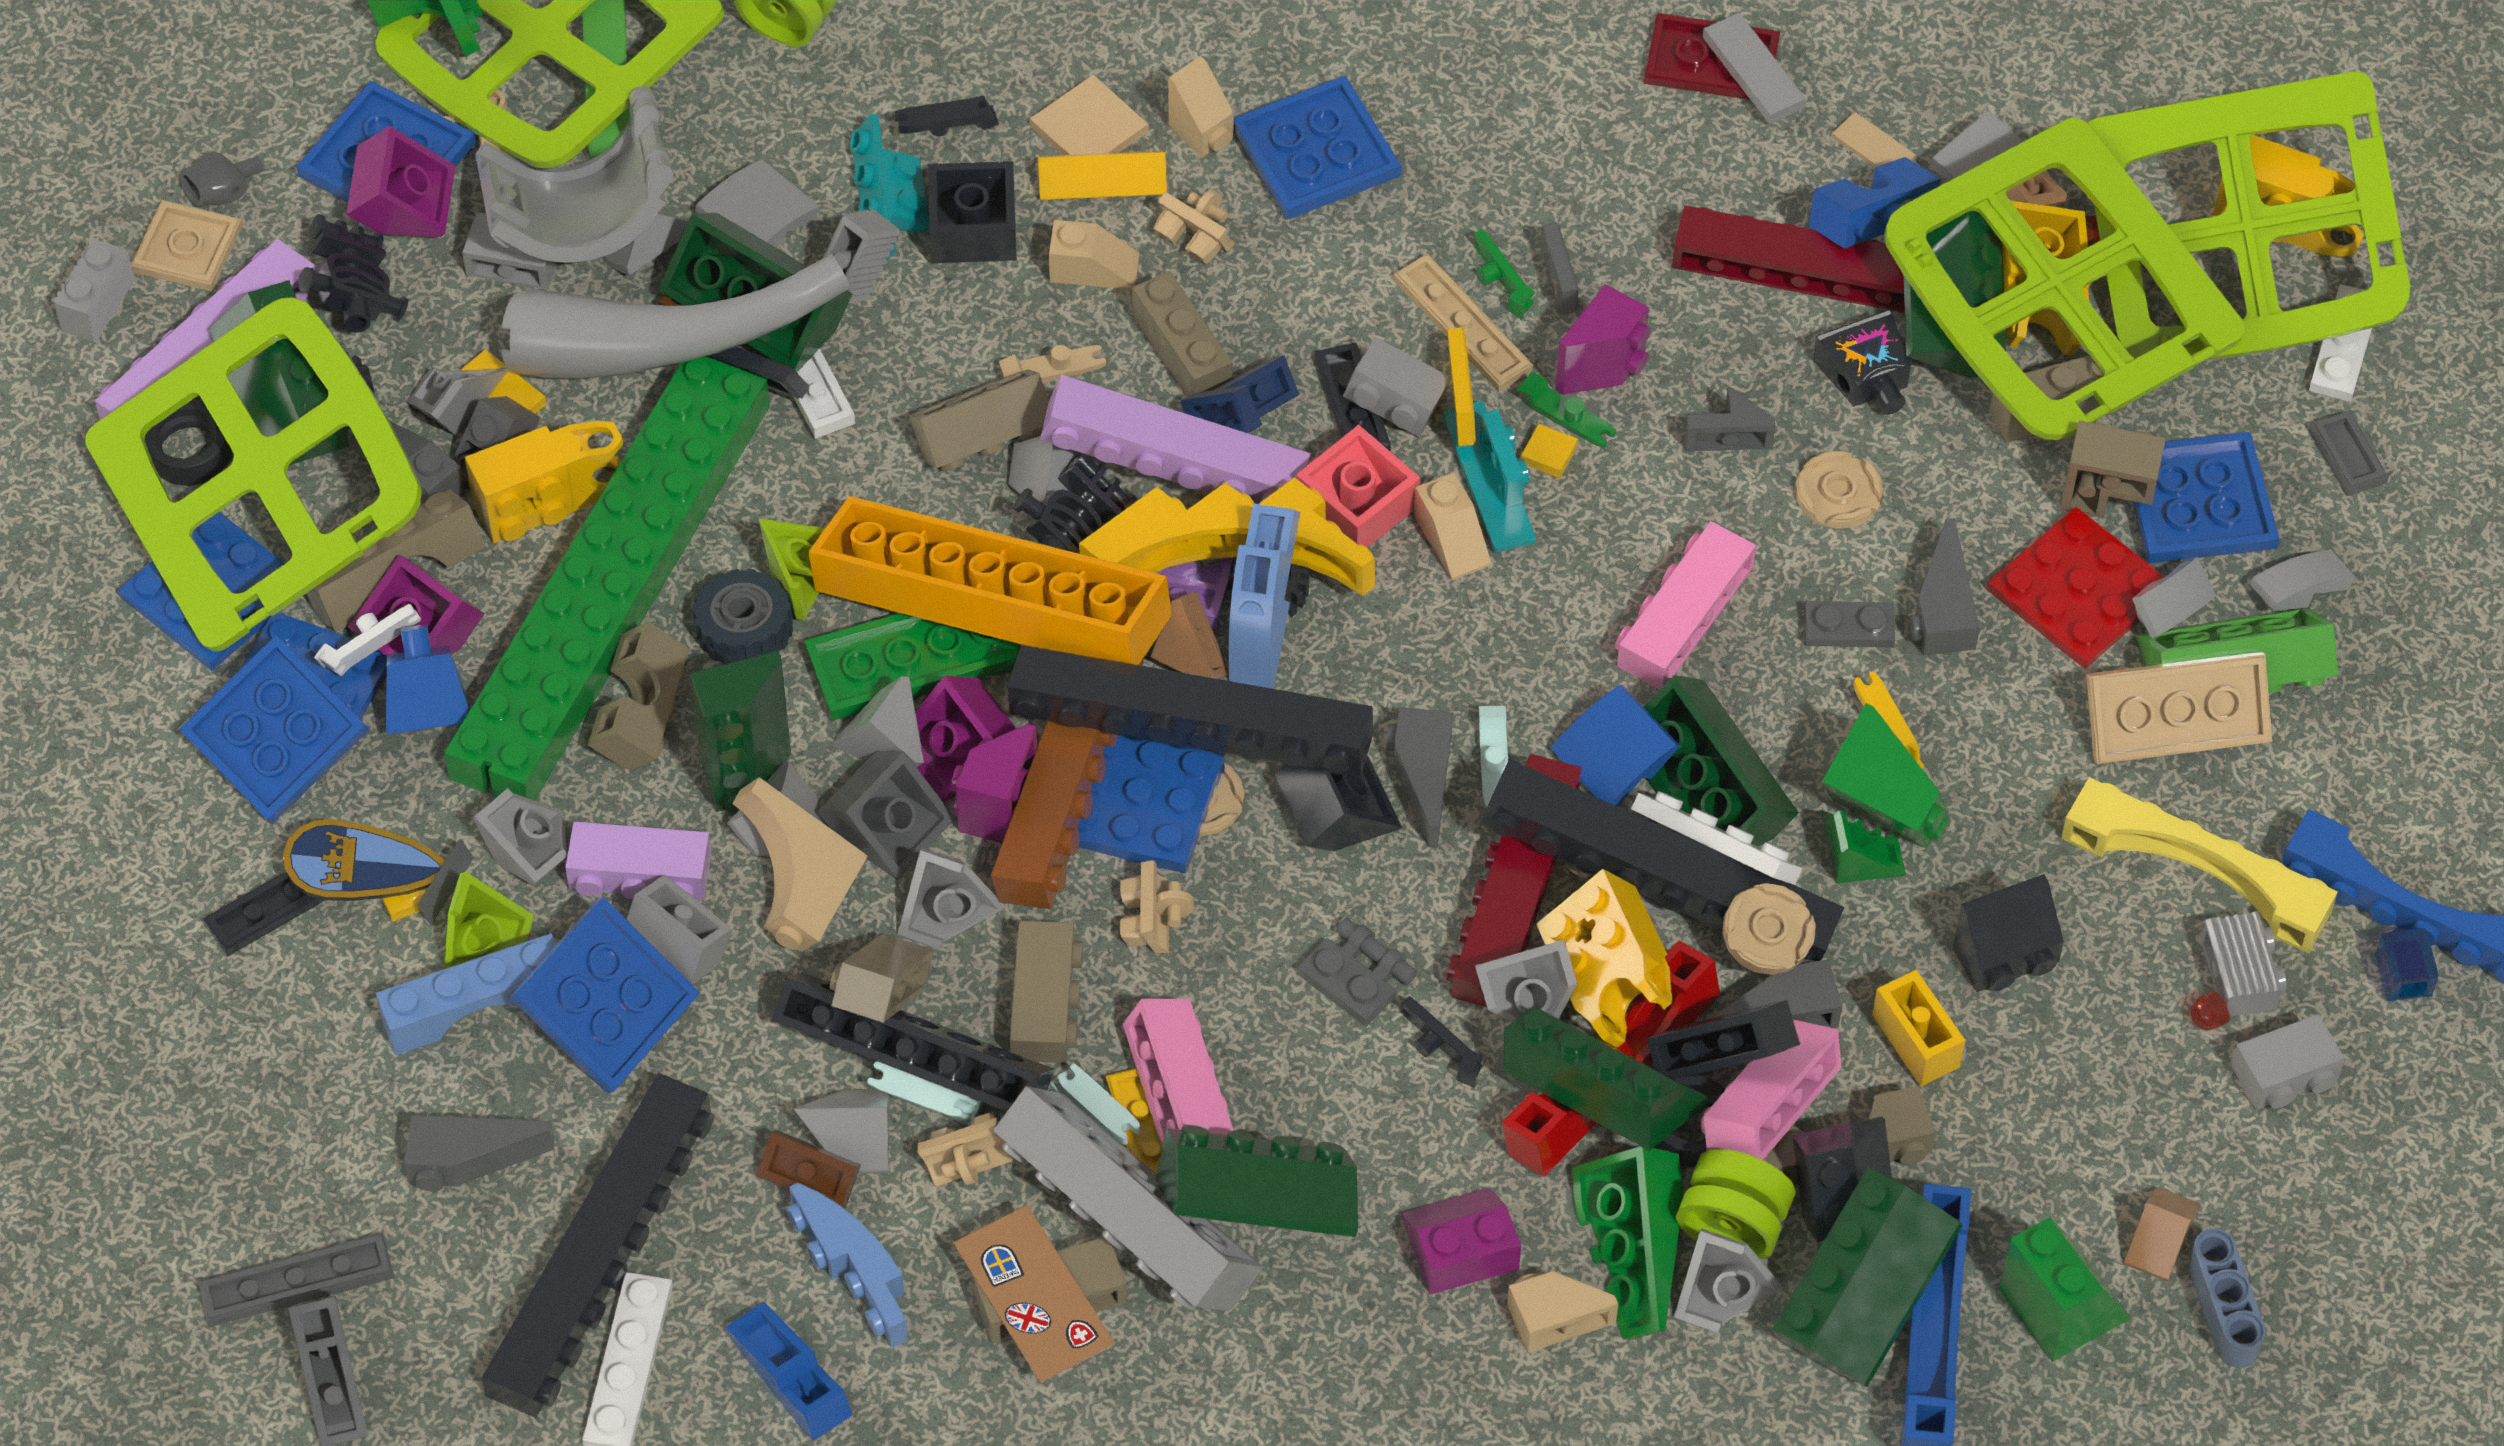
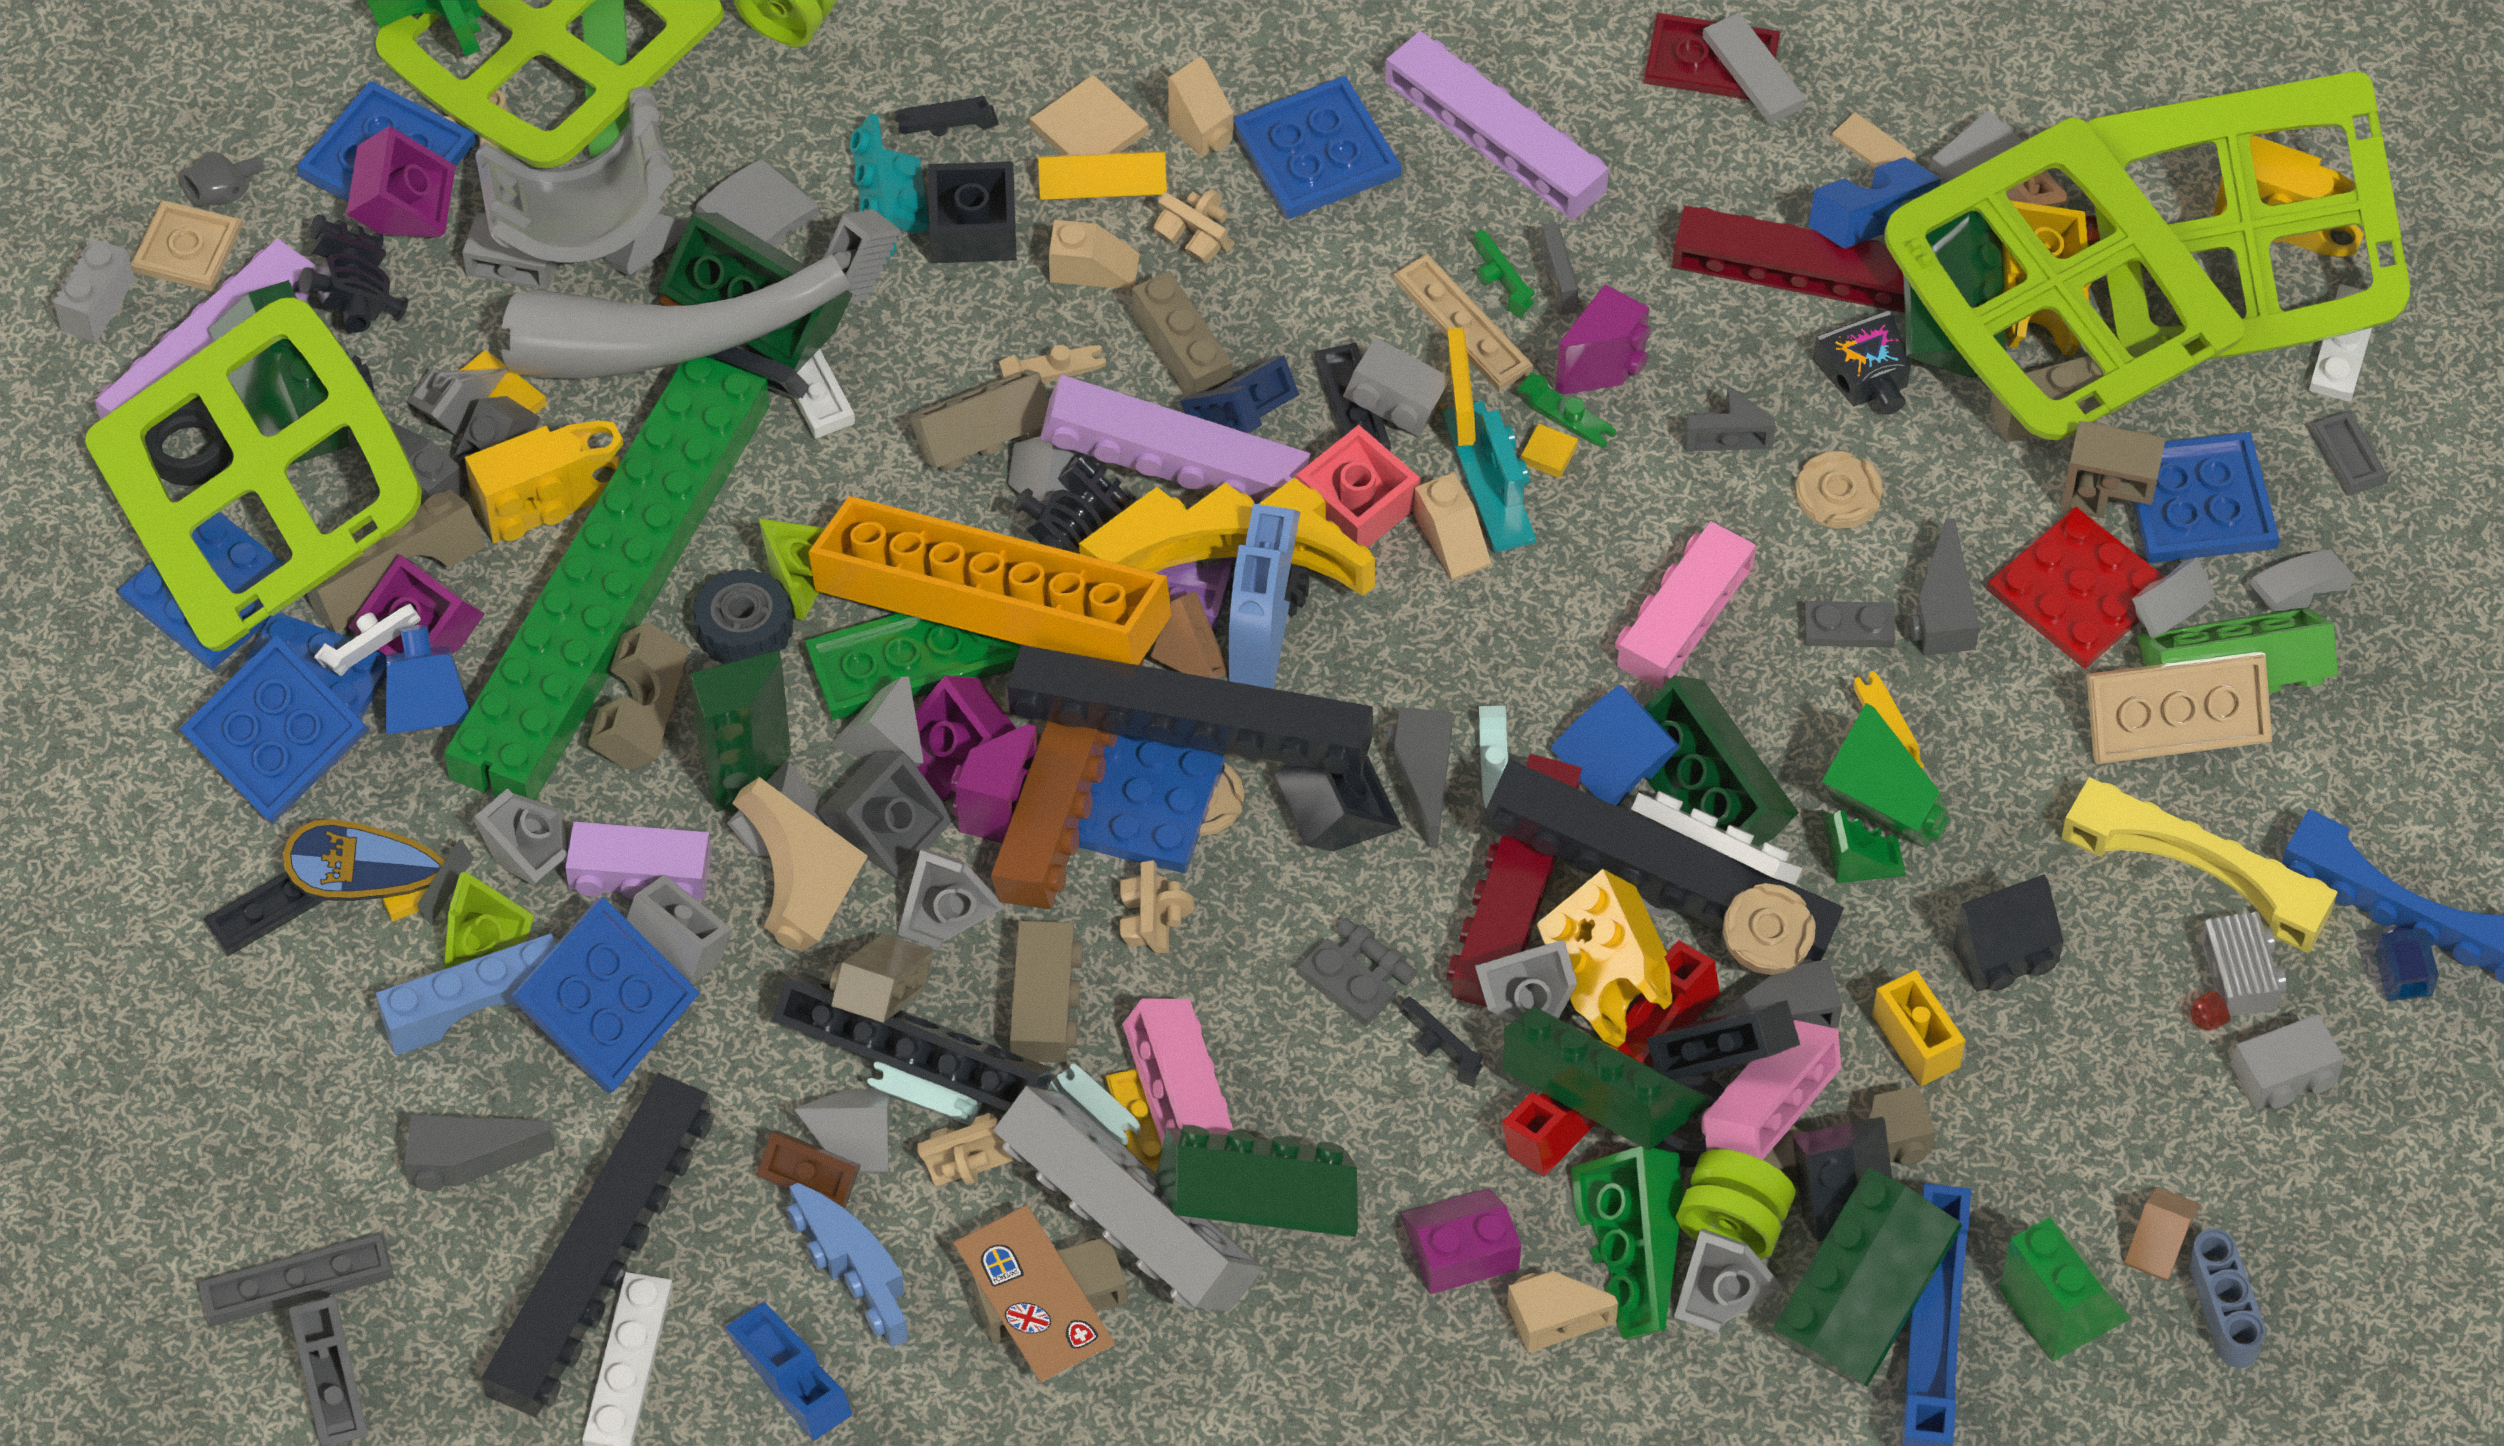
(1497, 125): none -> lavender brick

